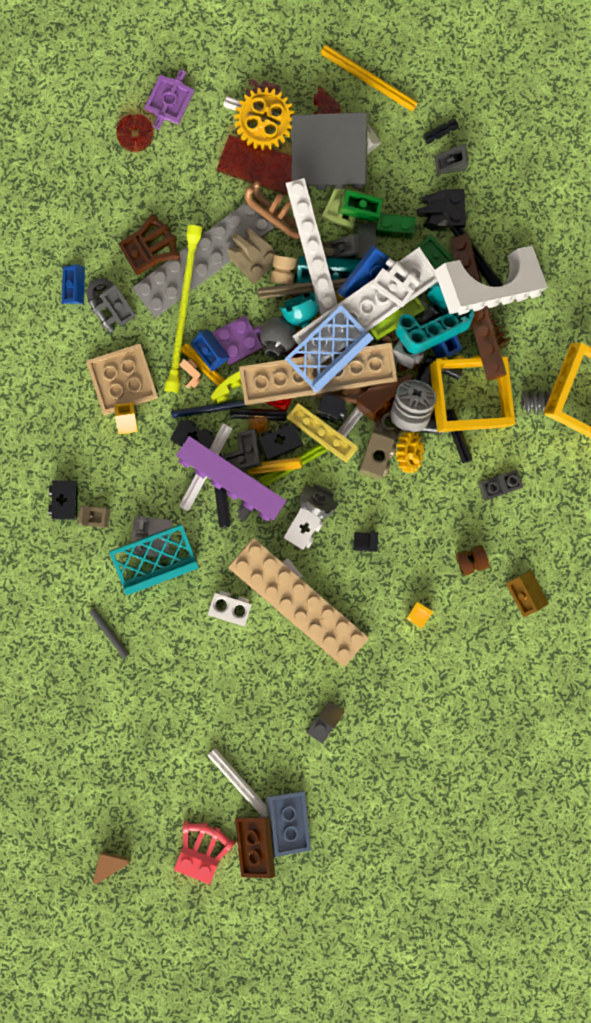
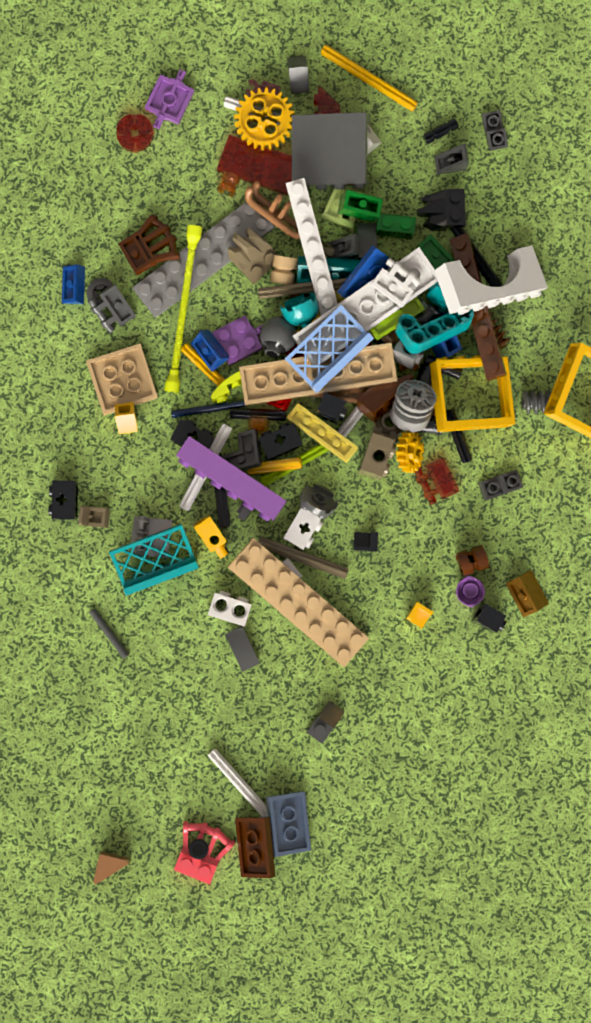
(190, 367): light nougat bracket -> none
(198, 849): none -> black plate
(206, 529): none -> yellow torso
(229, 182): none -> clear orange wheel
(242, 648): none -> dark grey slope
(298, 74): none -> dark grey slope
(304, 557): none -> dark tan axle
(442, 480): none -> clear red plate
(470, 591): none -> medium lavender hat
(489, 618): none -> black brick
(494, 130): none -> dark grey slope

